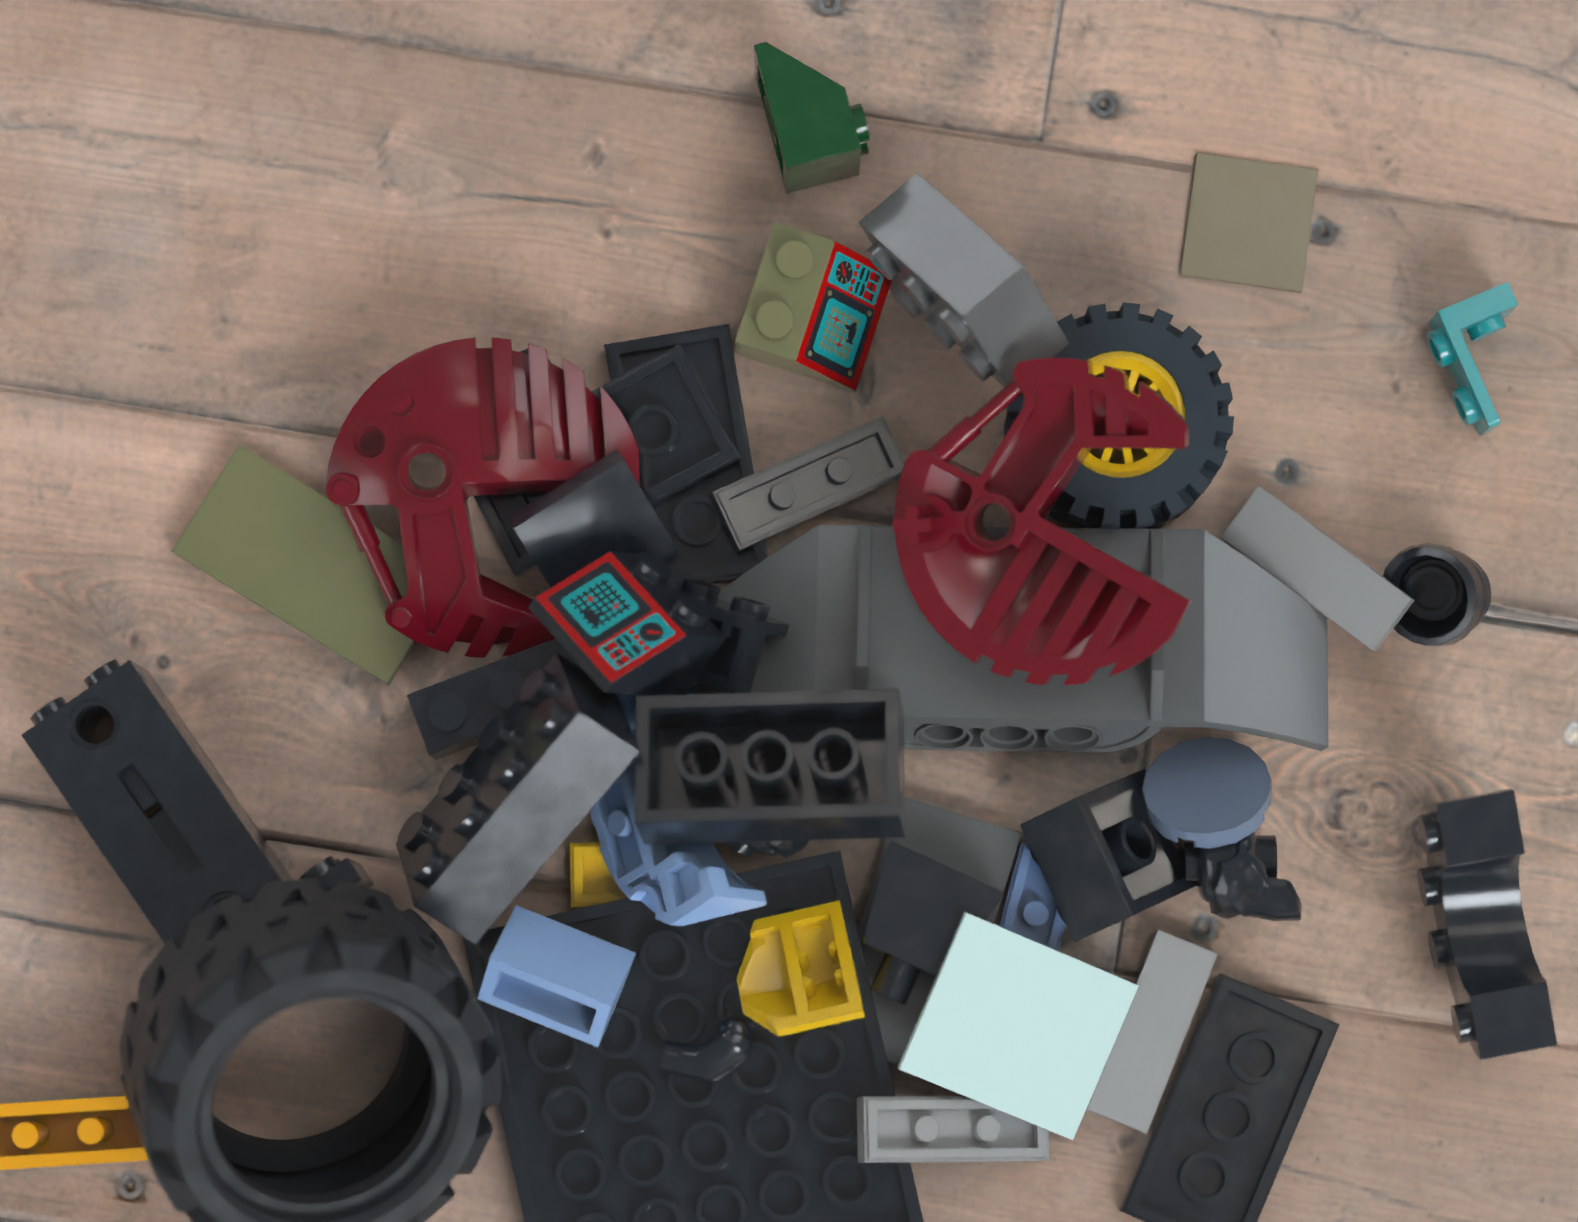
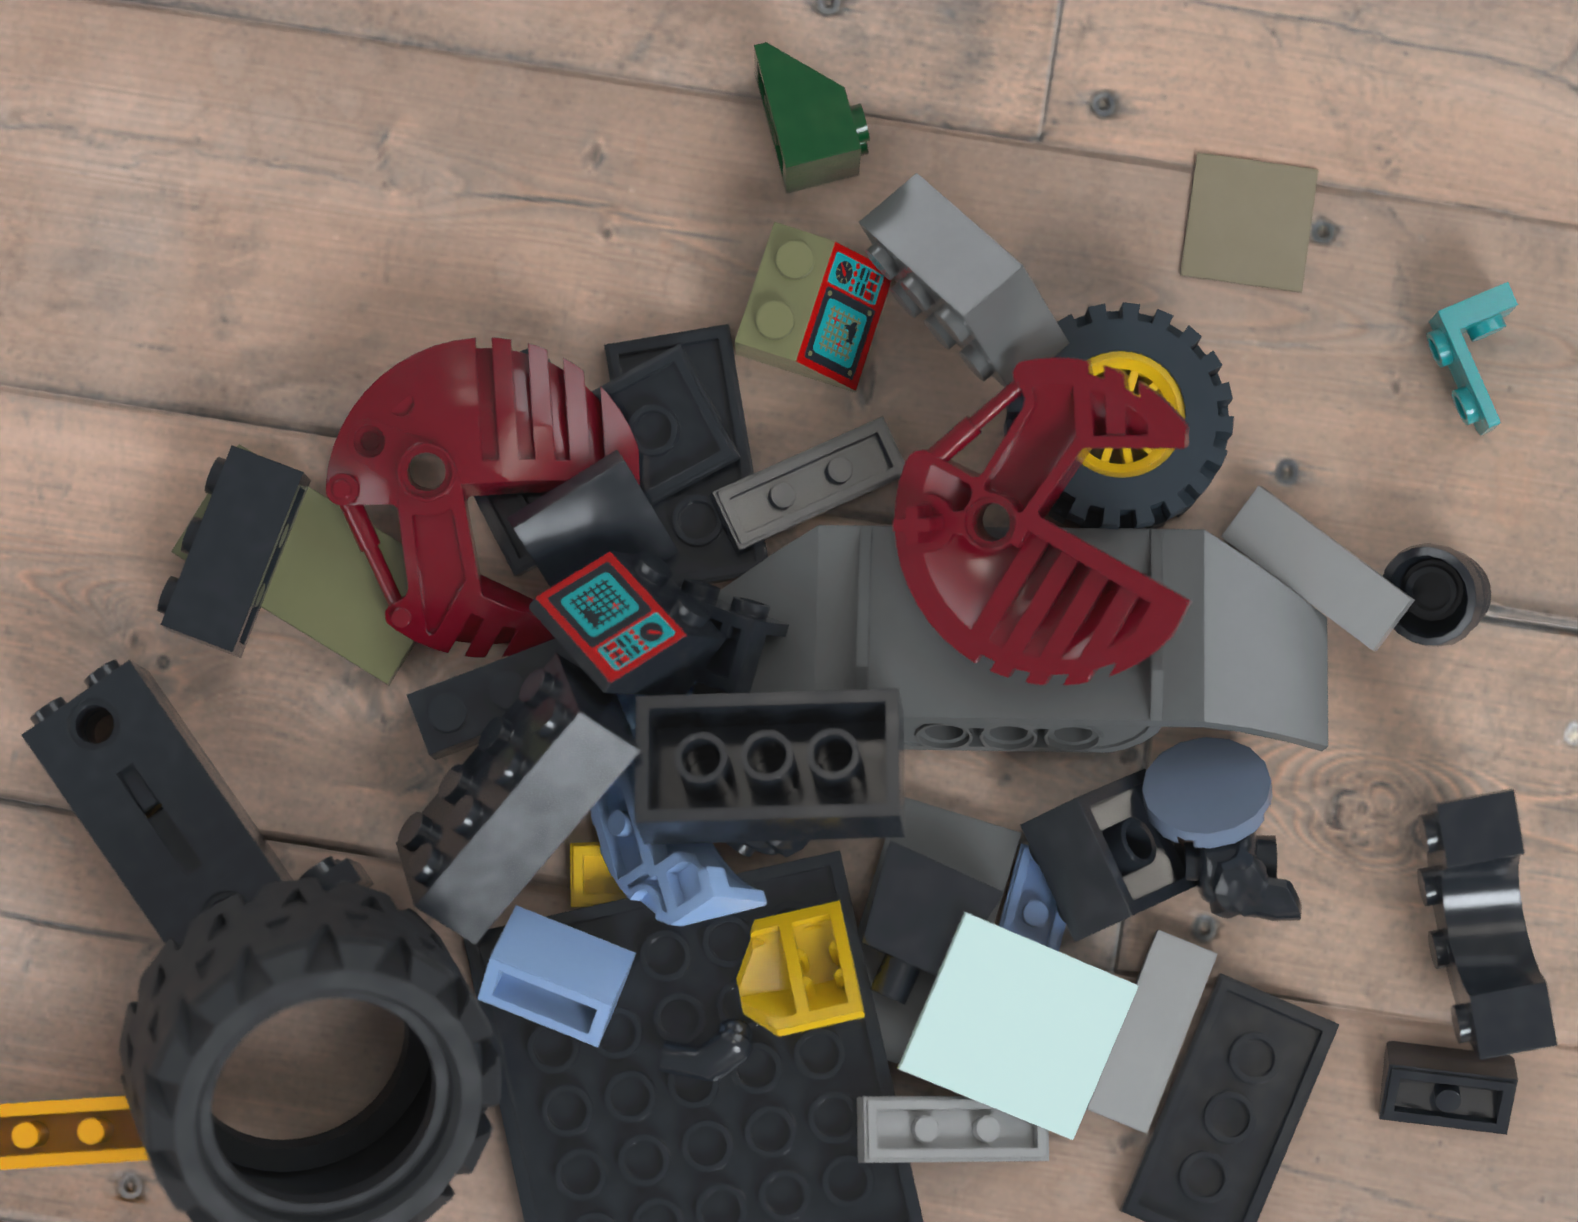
(233, 550): none -> black brick
(1447, 1087): none -> black slope

